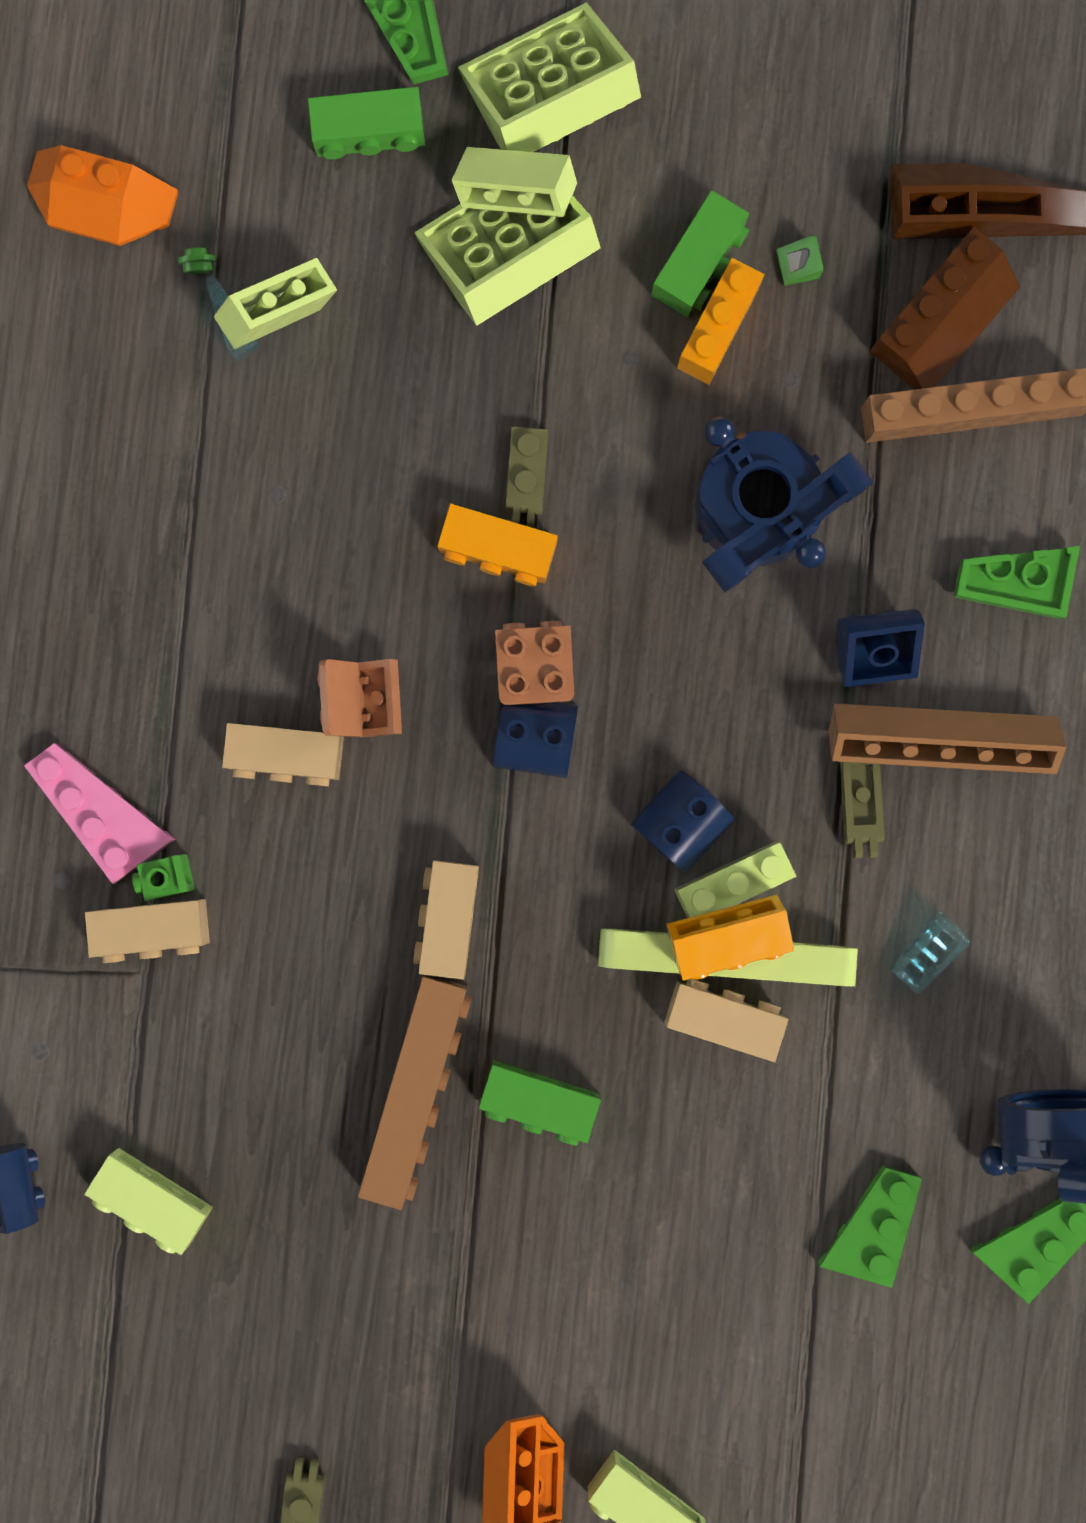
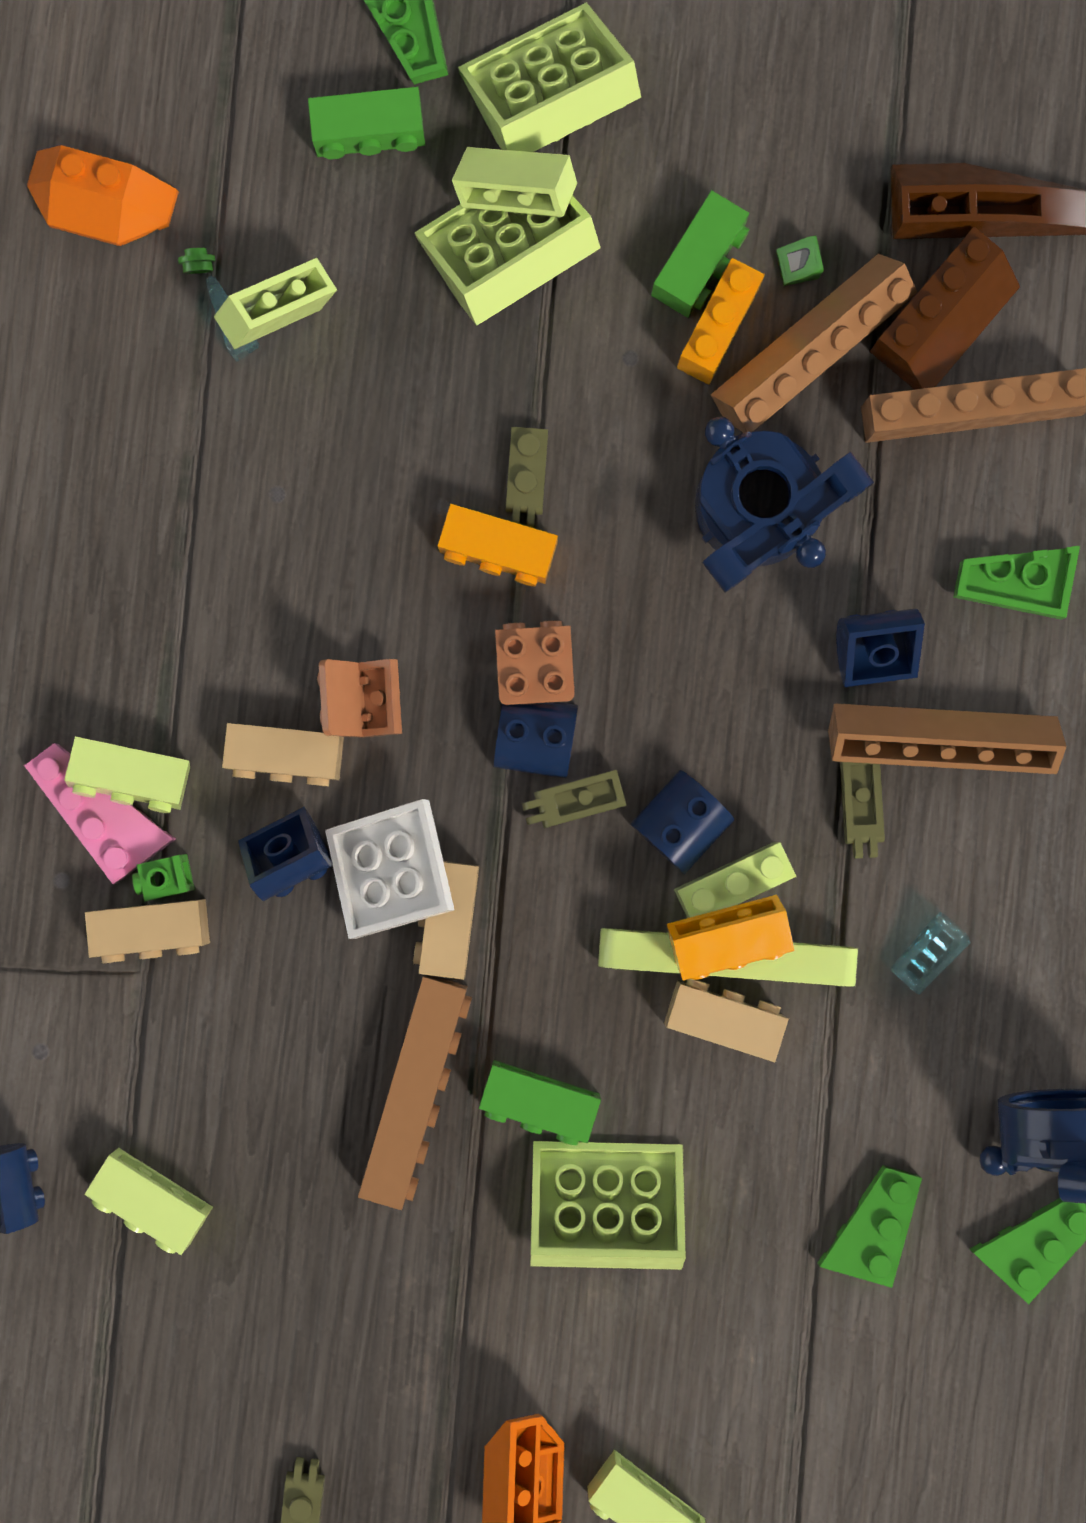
(127, 775): none -> yellowish green brick
(284, 855): none -> dark blue brick
(389, 869): none -> white plate
(577, 799): none -> olive hinge
(608, 1205): none -> yellowish green slope
(814, 343): none -> medium nougat brick

